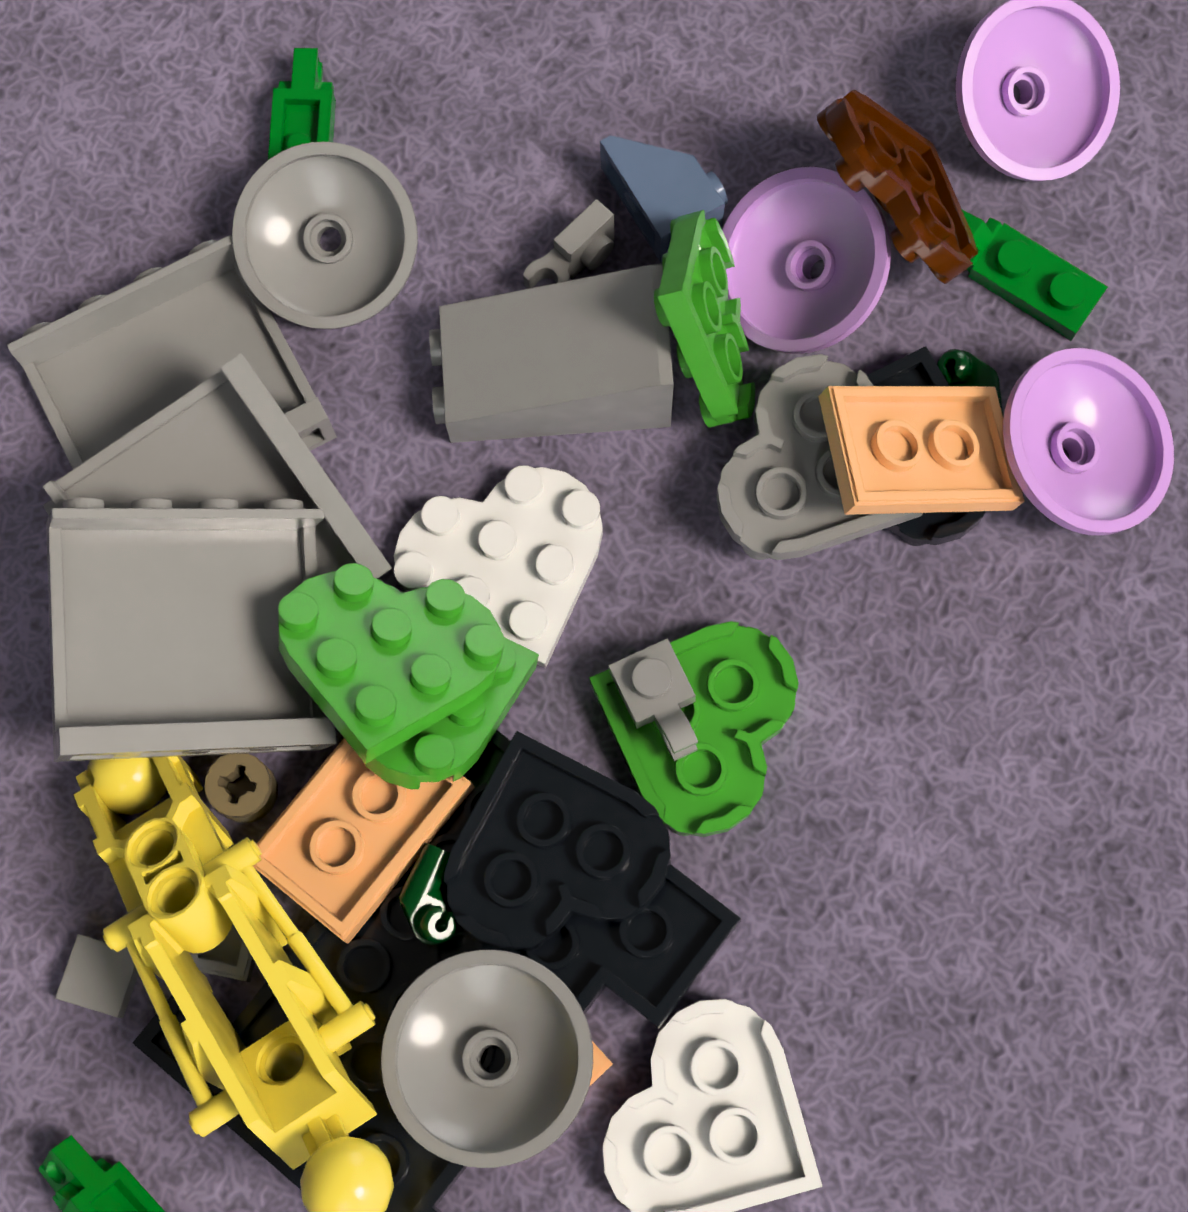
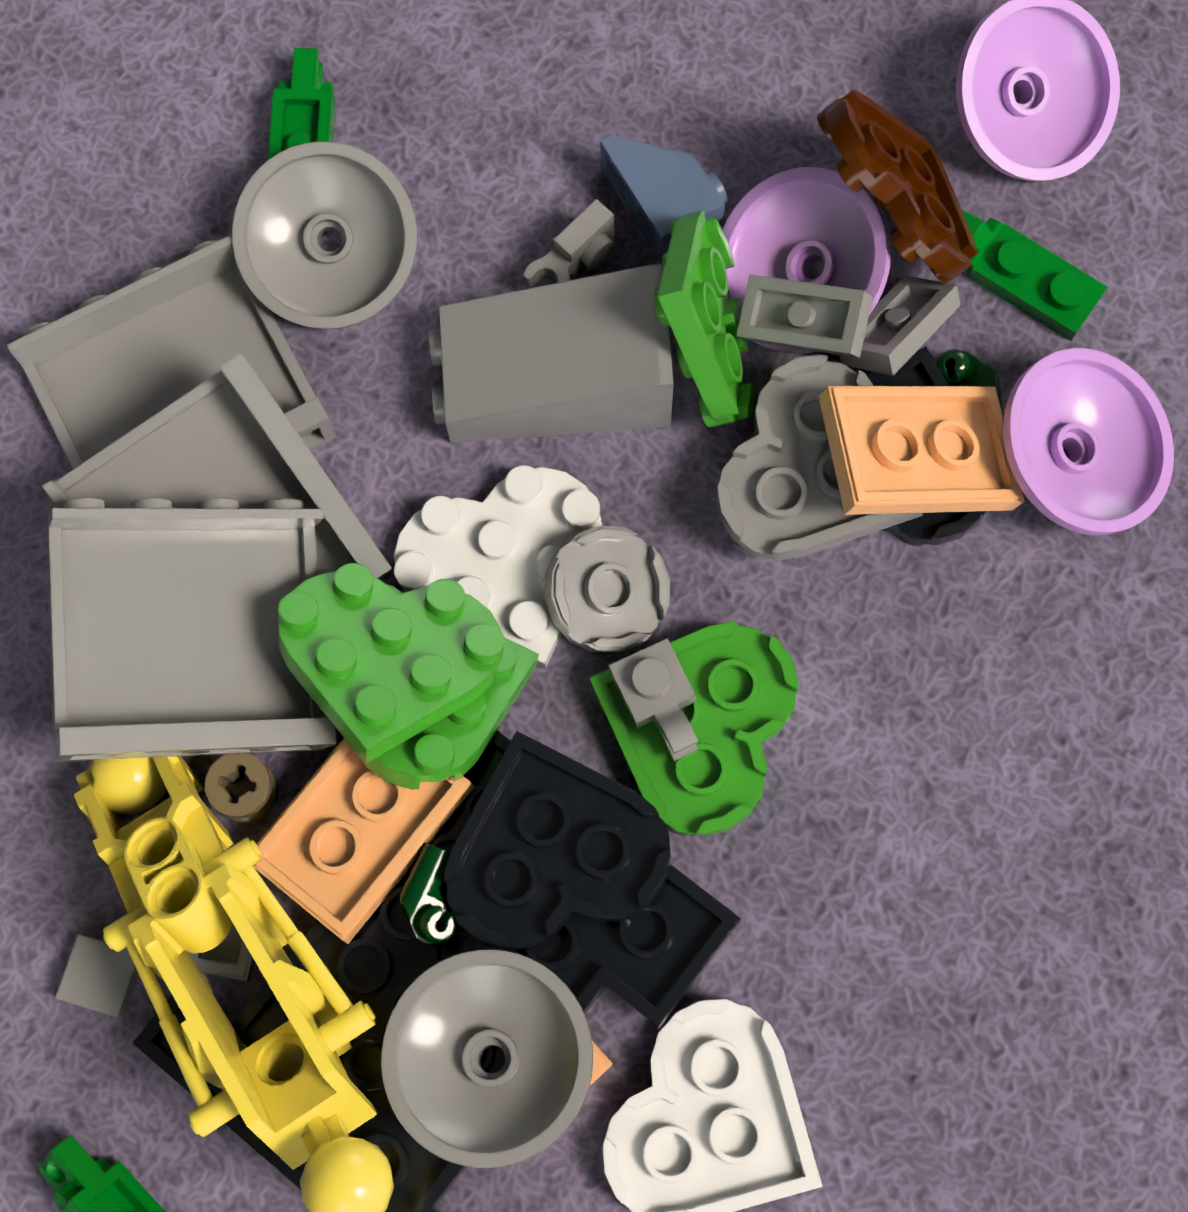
(607, 589): none -> light grey tile
(805, 315): none -> light grey plate
(904, 323): none -> light grey plate

